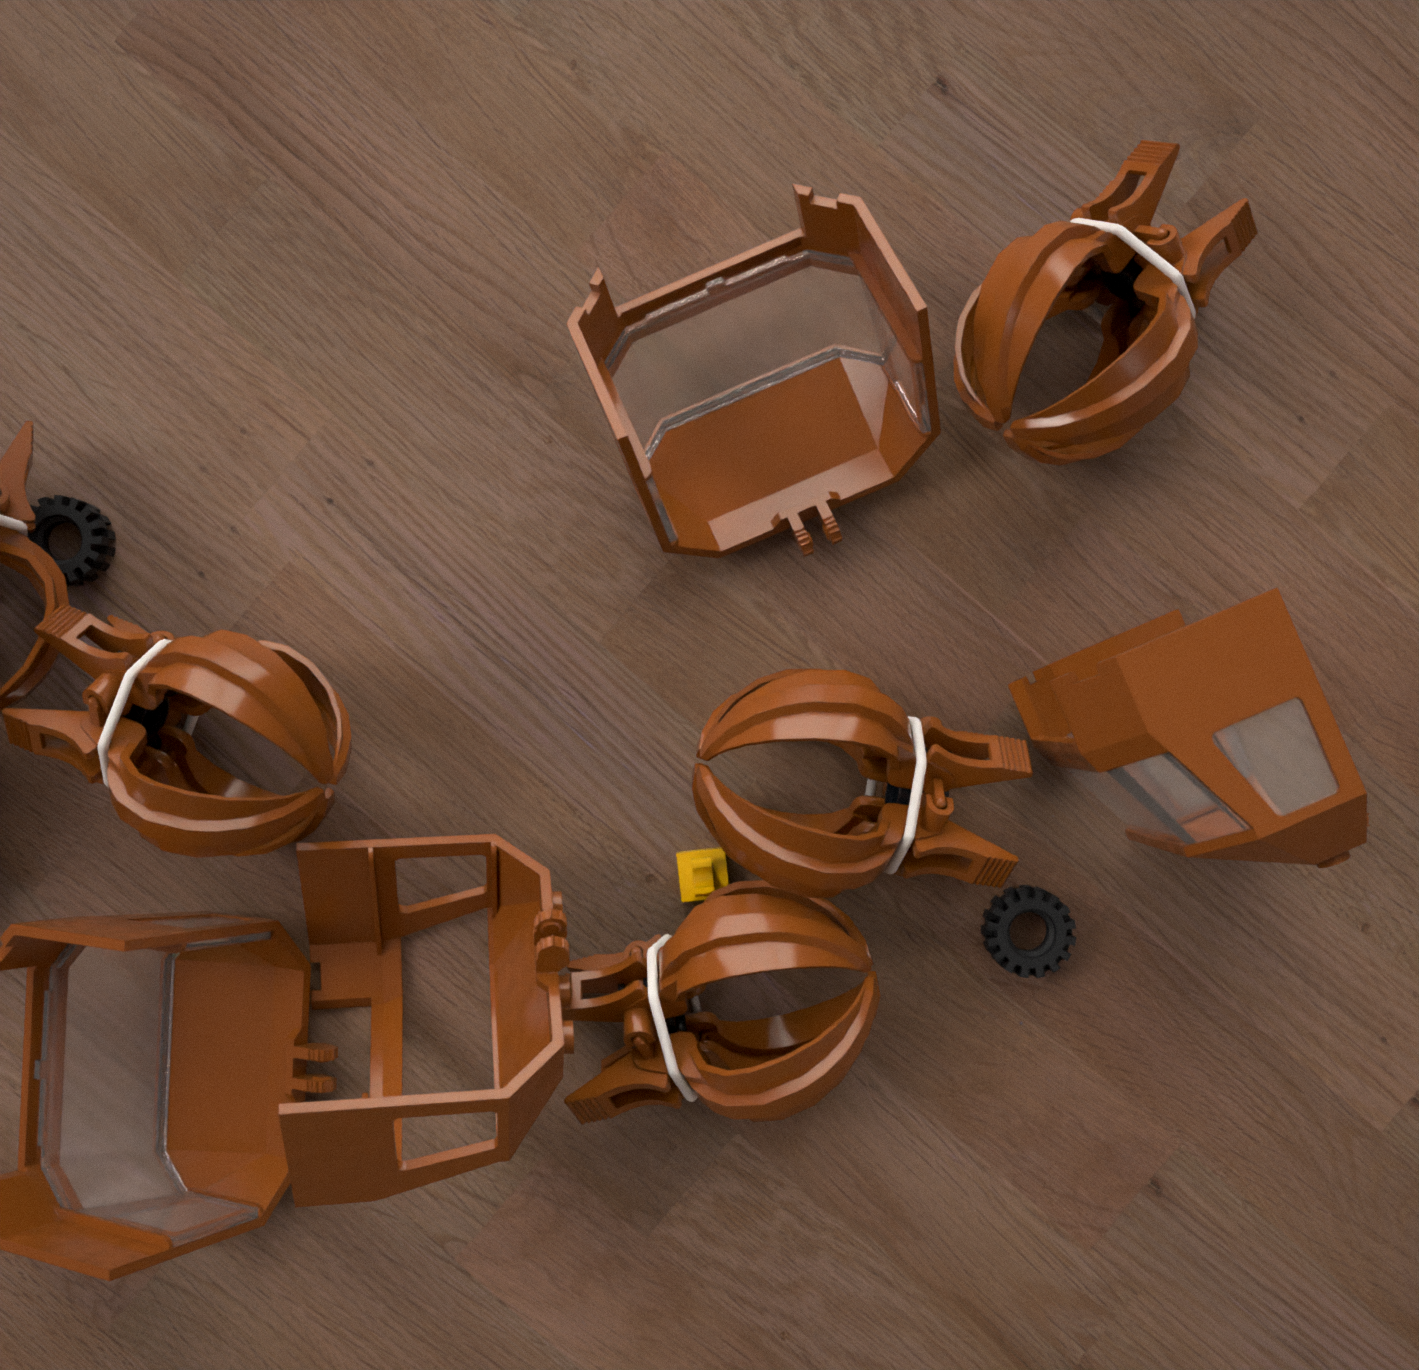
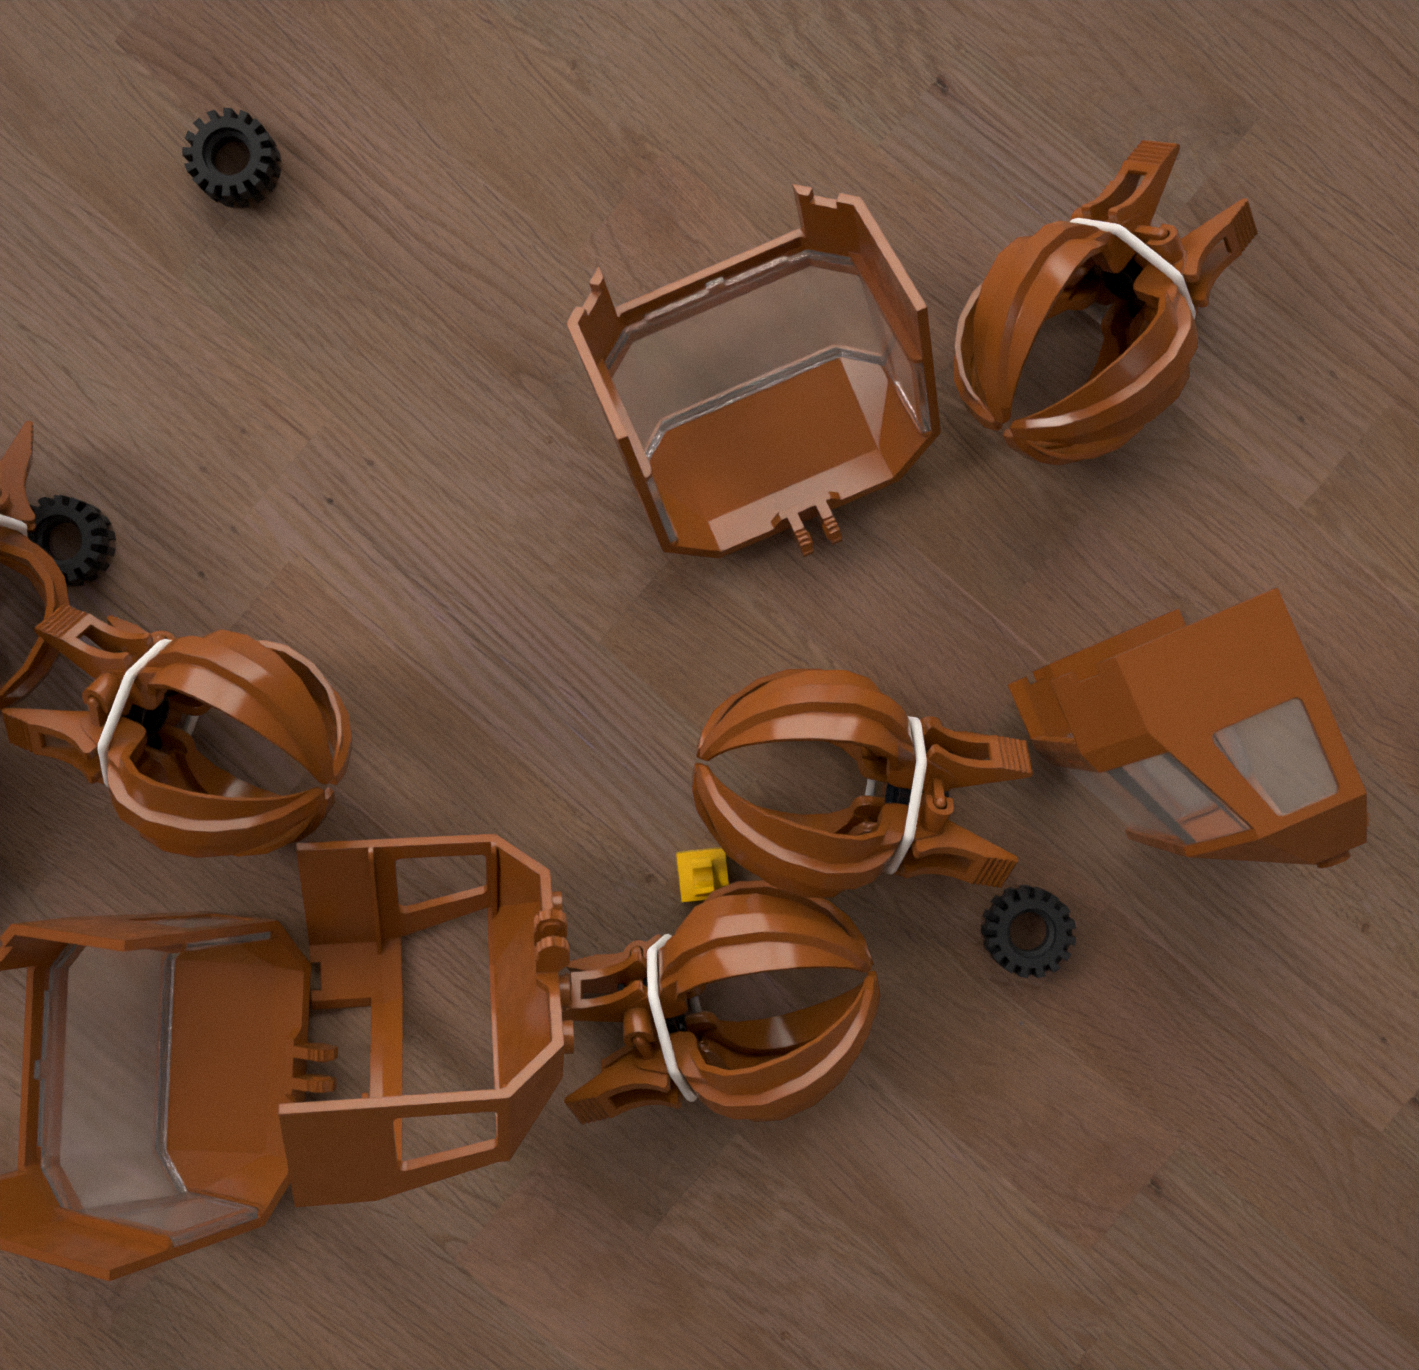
(212, 138): none -> black tyre

